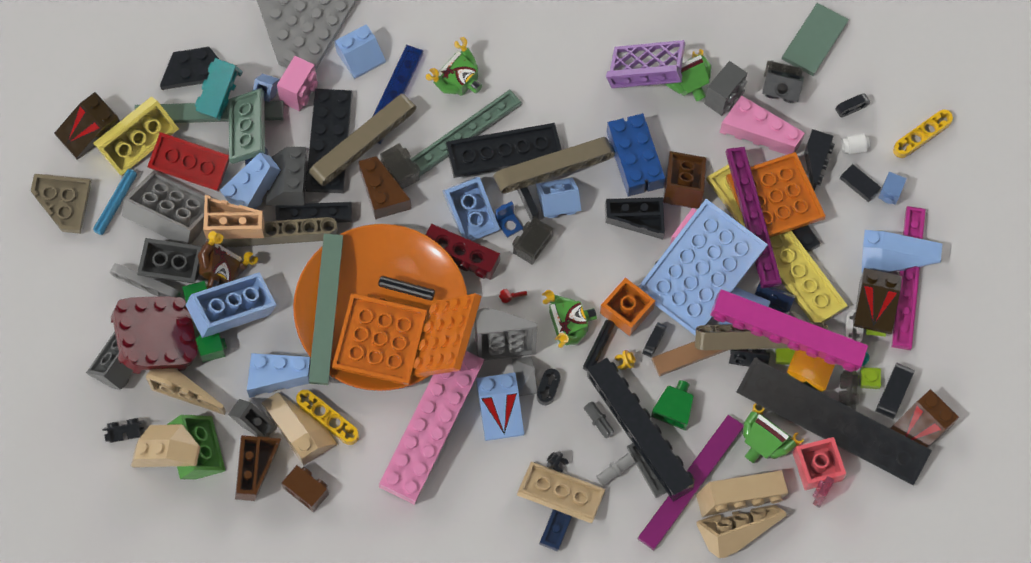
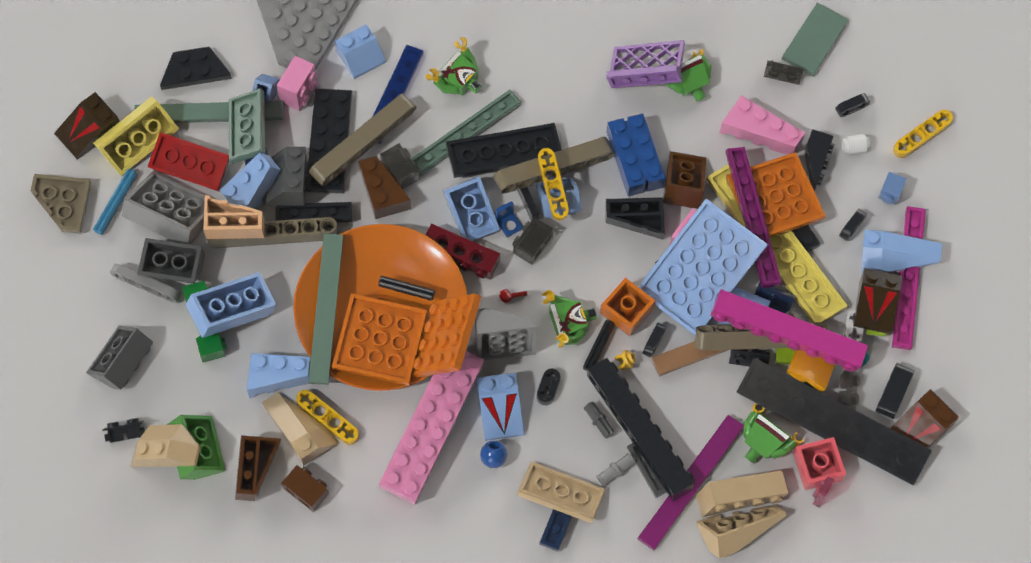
(154, 333): plate -> none
(176, 385): tan wedge -> none
(217, 88): teal wedge -> none
(219, 263): torso -> none
(251, 418): dark grey slope -> none
(493, 454): none -> blue piece
(525, 375): light grey slope -> none
(553, 184): none -> yellow beam
(554, 459): black plate -> none
(674, 406): green torso -> none
(726, 88): dark grey brick -> none
(776, 77): black brick -> none
(852, 224): none -> black beam
(860, 182): black tile -> none
(870, 378): lime plate -> none

